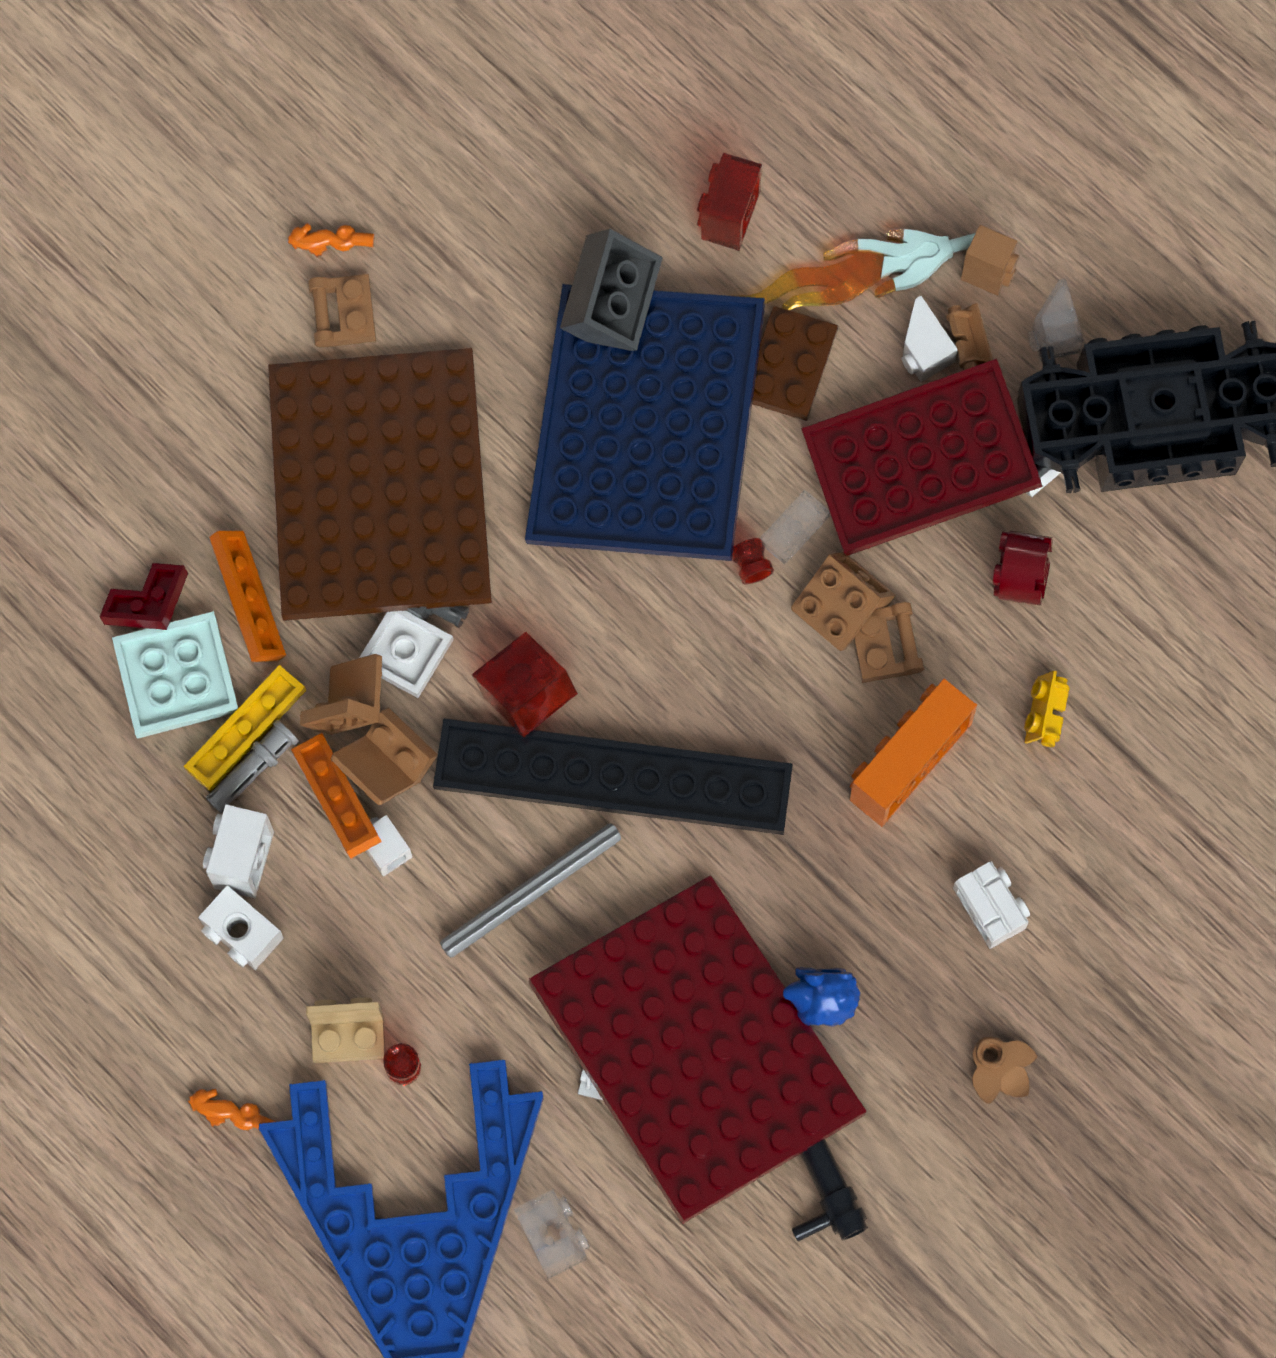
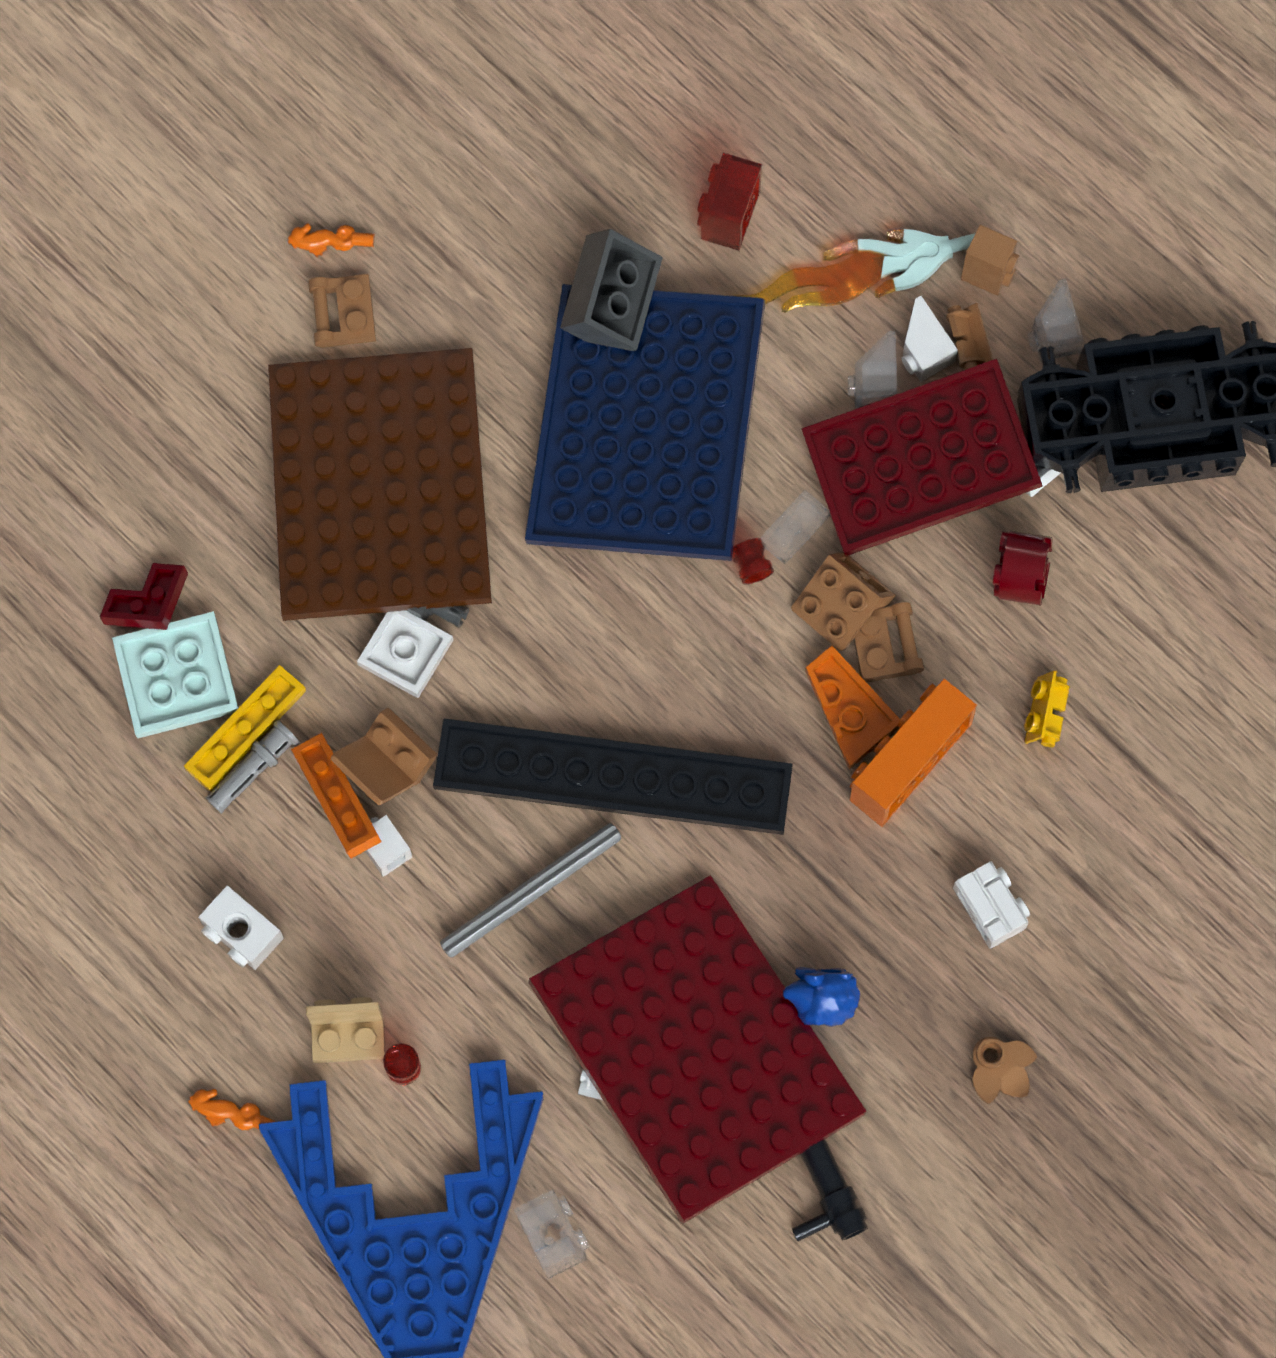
(239, 850): white brick -> none
(247, 596): orange plate -> none
(351, 697): medium nougat bracket -> none
(524, 684): clear red brick -> none
(792, 362): reddish brown plate -> none
(850, 706): none -> orange wing
(875, 373): none -> clear slope

